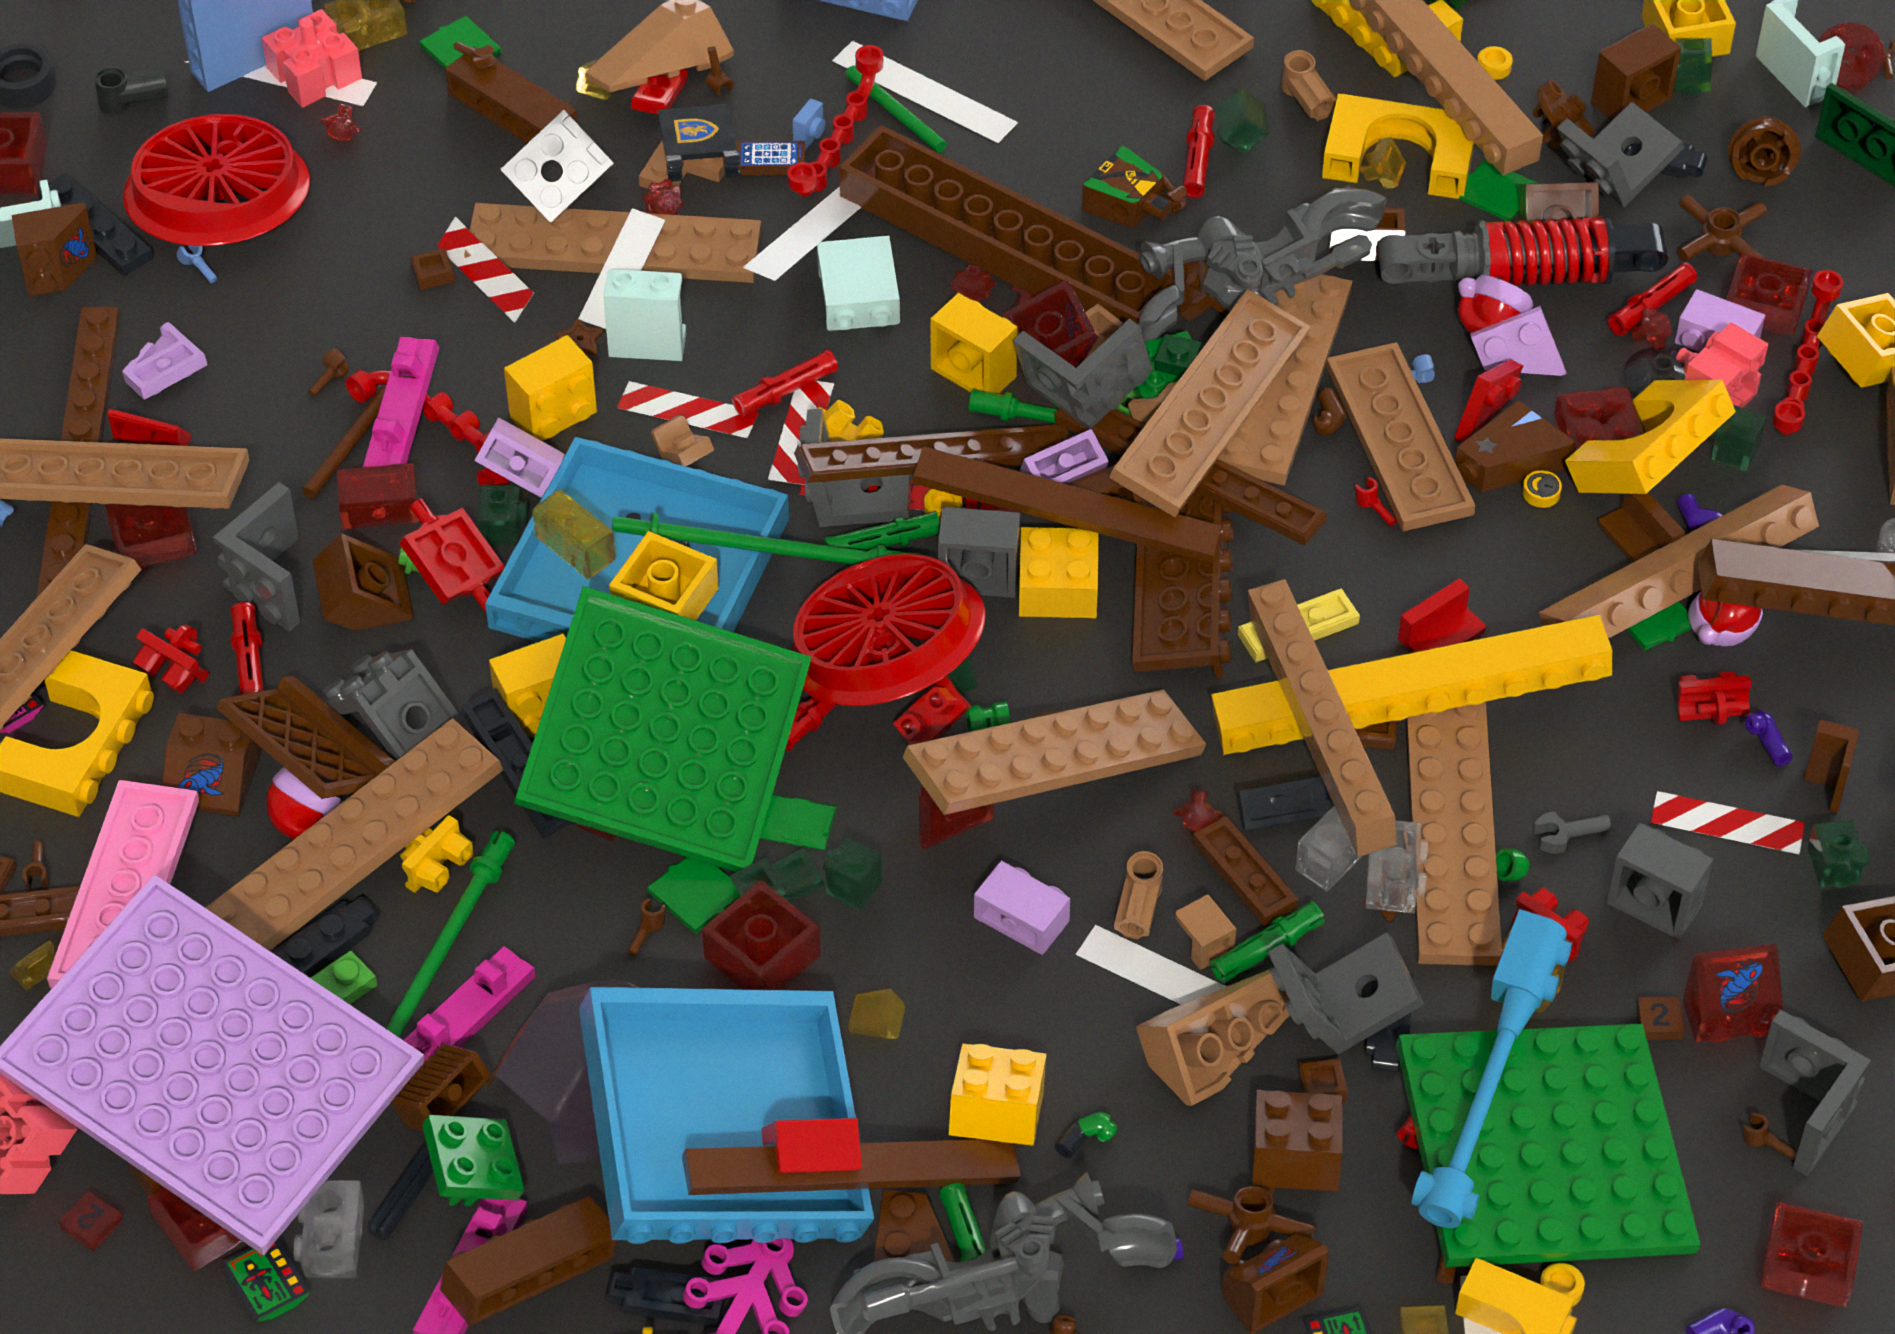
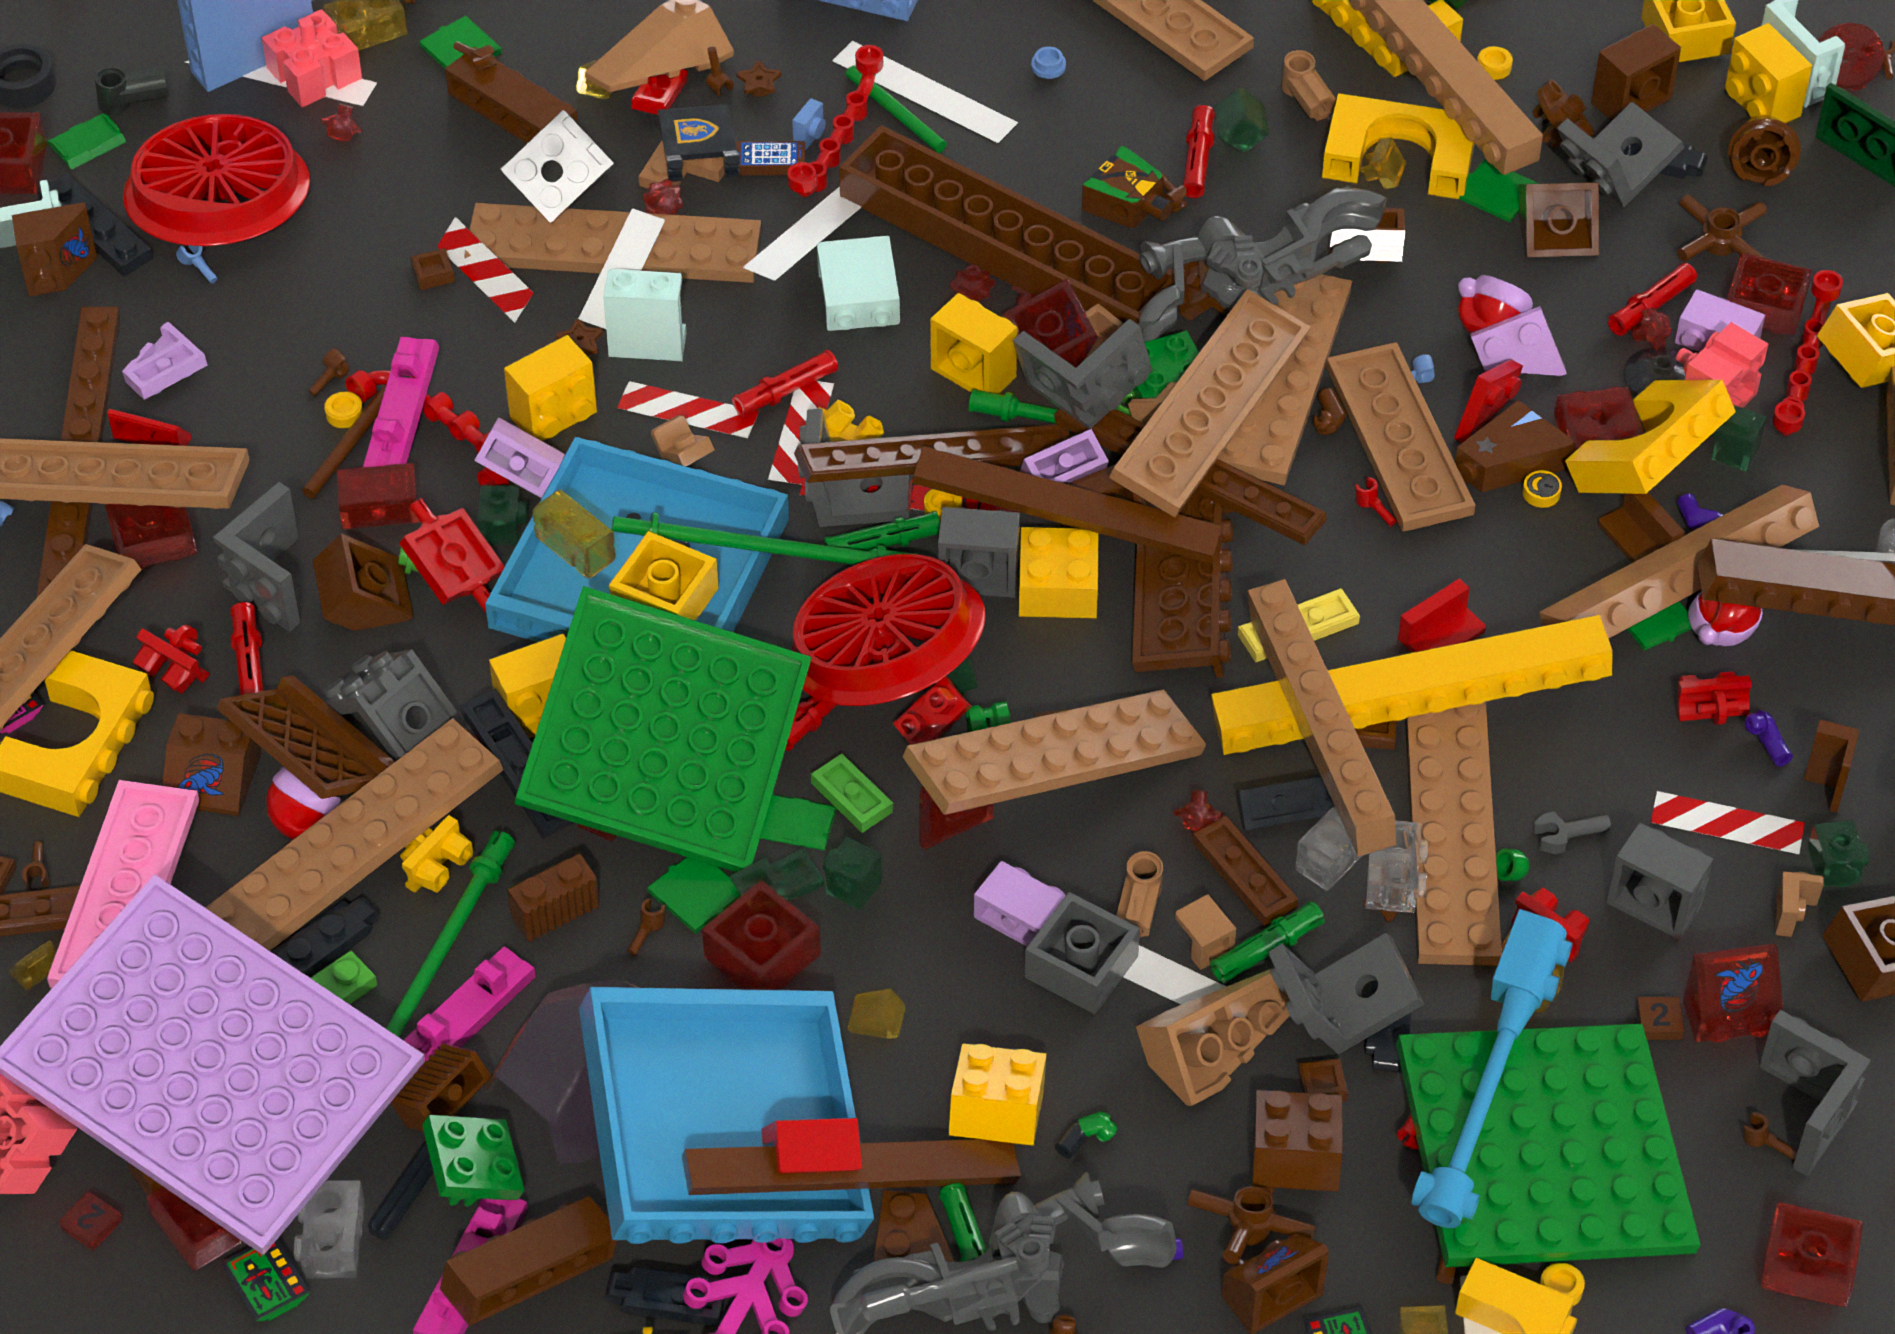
(87, 140): none -> green piece
(343, 409): none -> yellow tile
(553, 897): none -> reddish brown brick
(754, 85): none -> reddish brown plate
(852, 793): none -> bright green plate
(1048, 63): none -> medium blue plate
(1082, 953): none -> dark grey brick
(1176, 354): dark green plate -> none
(1526, 251): piece -> none
(1694, 66): clear green brick -> none
(1767, 74): none -> yellow brick
(1792, 896): none -> medium nougat bracket

